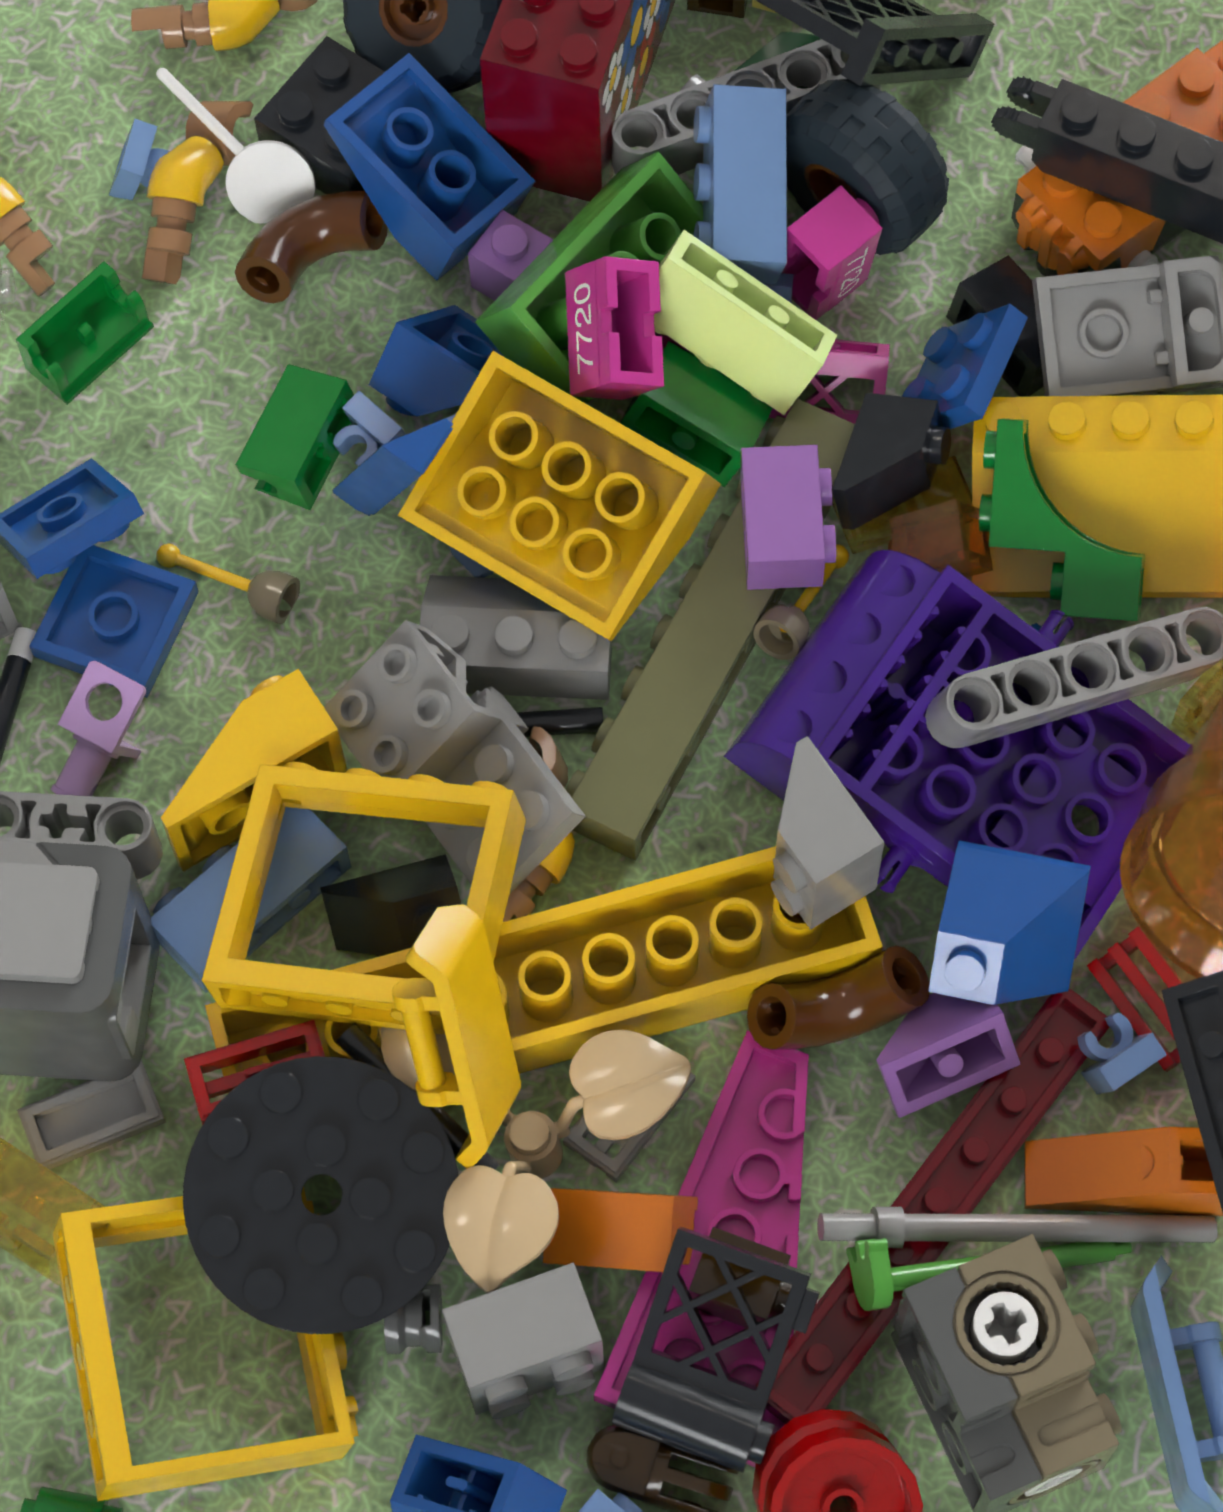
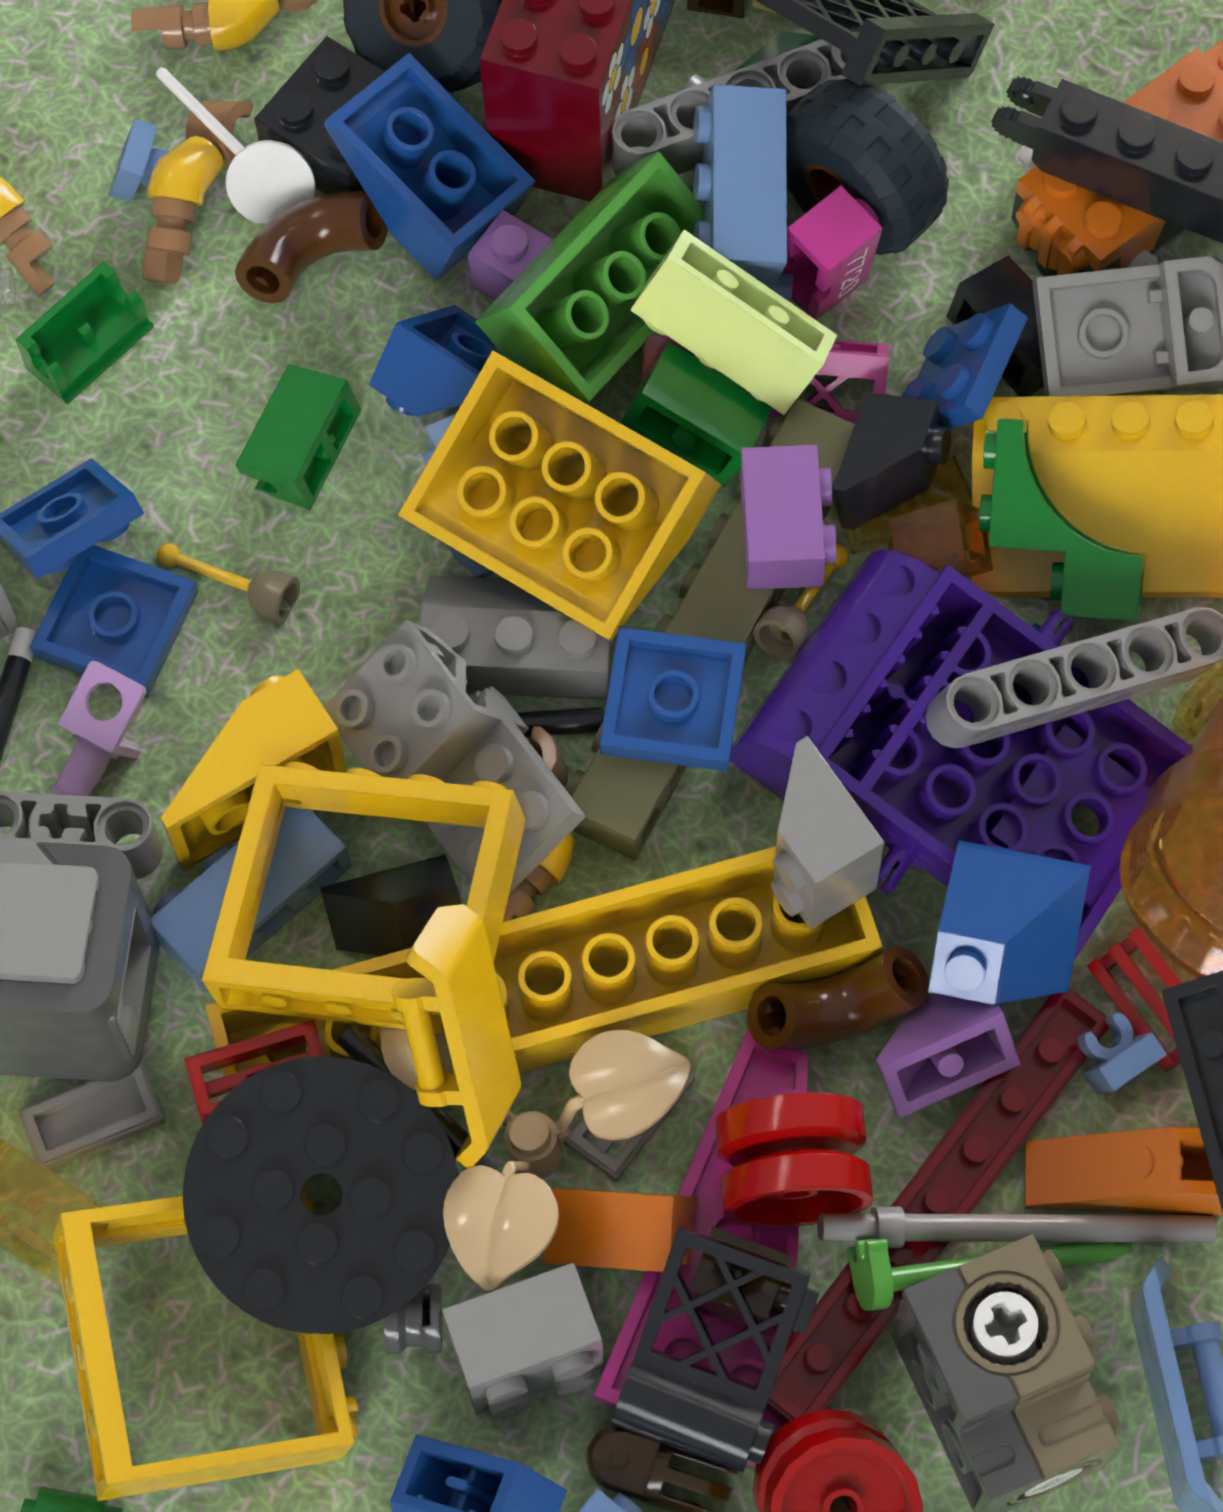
(368, 426): medium blue tile -> none
(392, 468): blue slope -> none
(613, 328): dark pink brick -> none
(673, 699): none -> blue plate
(793, 1159): none -> red wheel

